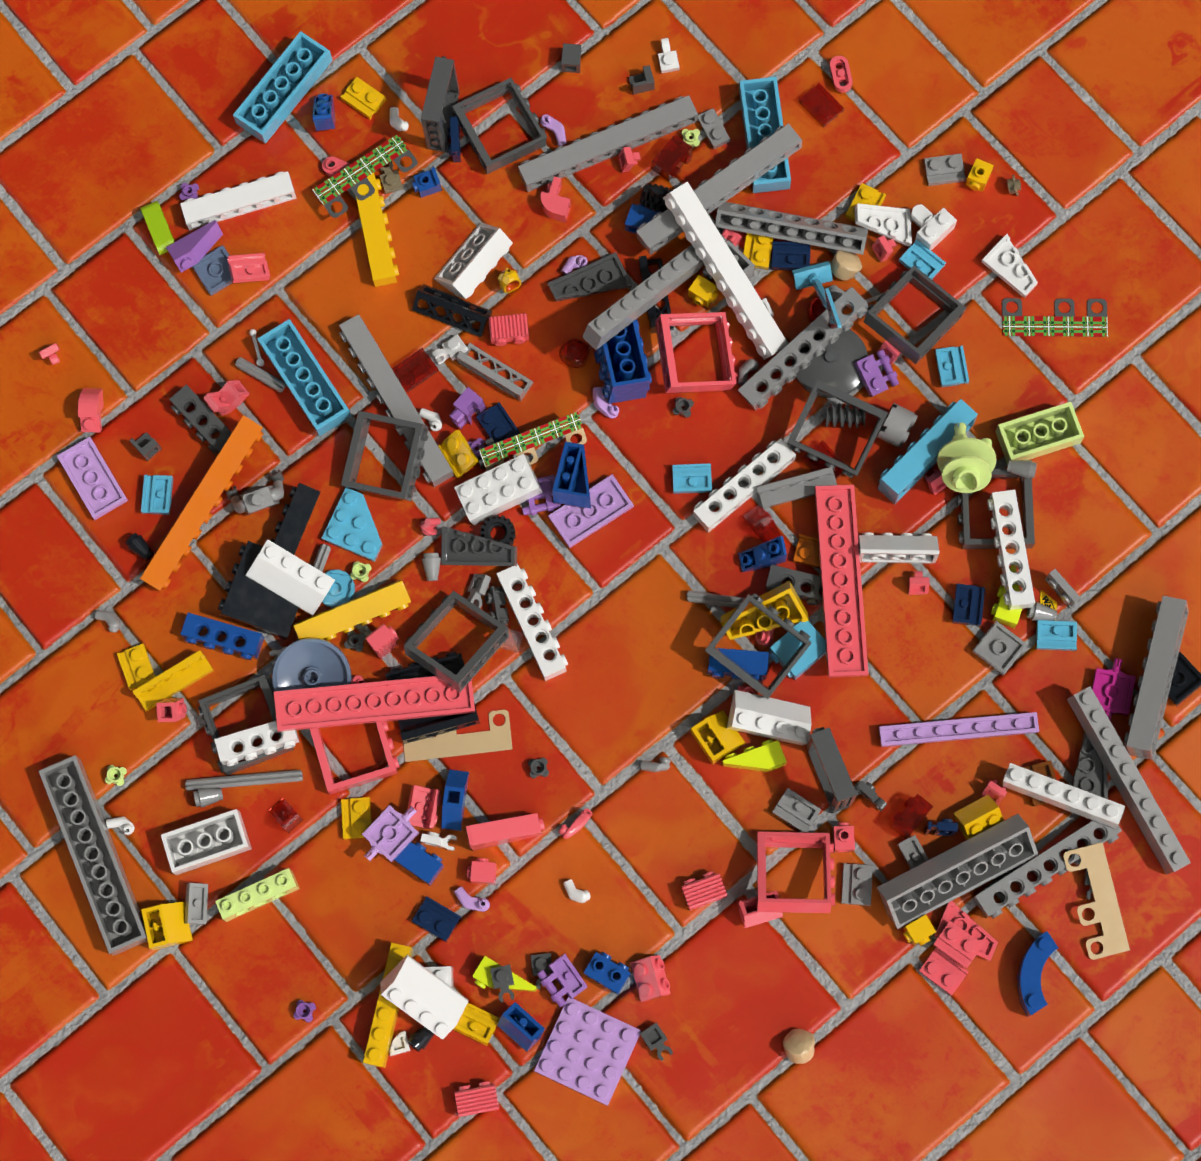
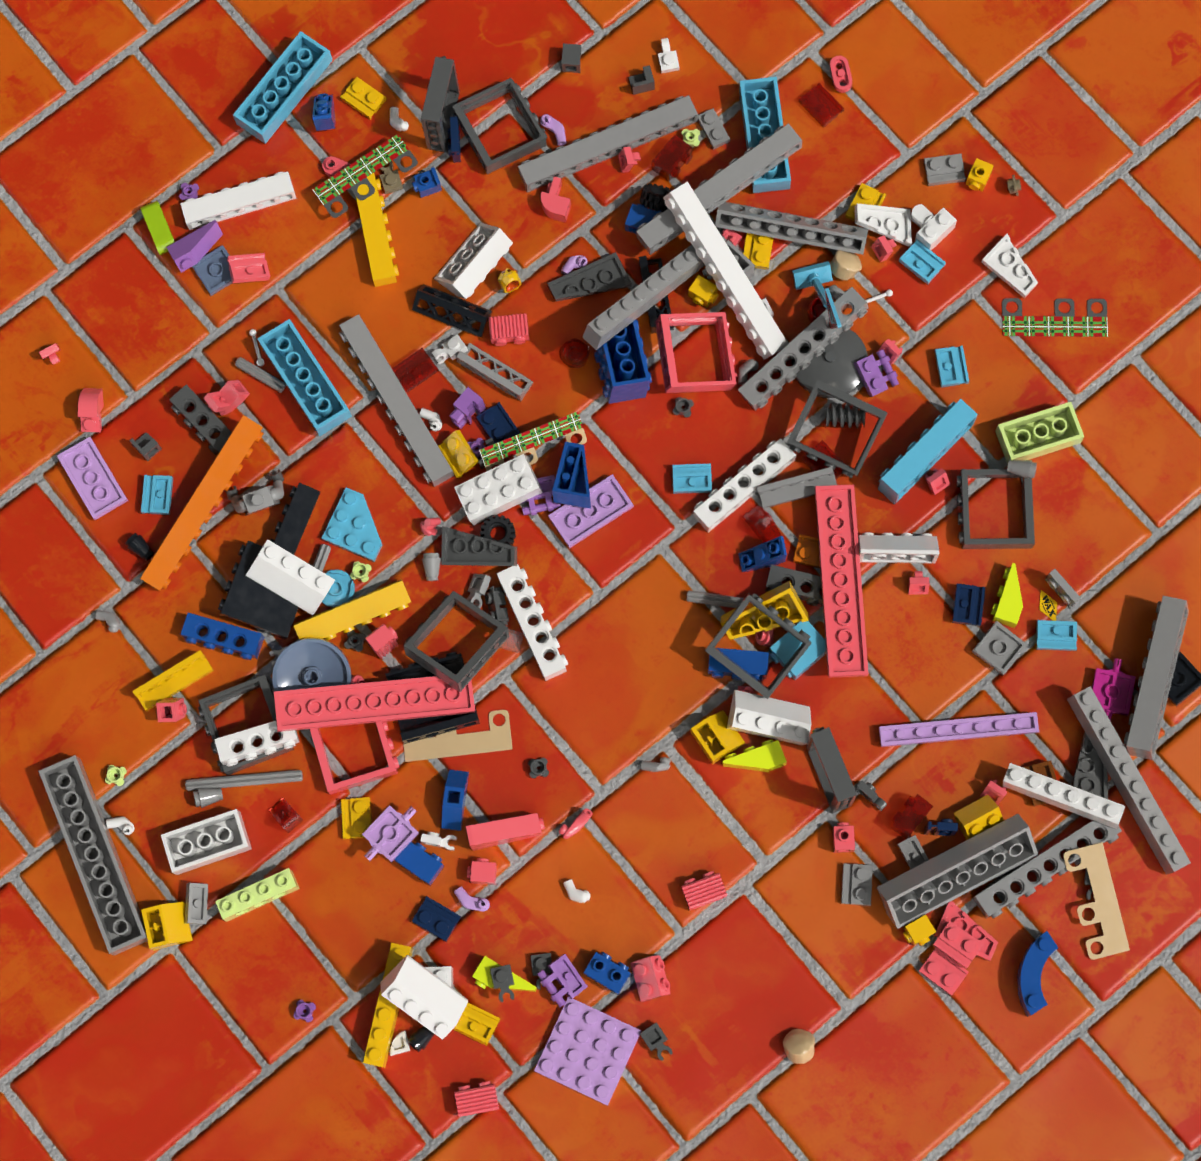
(136, 666): yellow plate -> none
(357, 448): dark grey window -> none
(425, 803): coral bracket -> none
(520, 1026): blue brick -> none
(602, 405): lavender arm -> none
(749, 914): coral brick -> none
(790, 255): dark blue plate -> none
(795, 840): coral window -> none
(796, 811): light grey plate -> none
(896, 425): light grey brick -> none
(932, 290): dark grey window -> none
(966, 461): yellowish green piece -> none
(1008, 501): white brick -> none
(1041, 612): light grey cone -> none

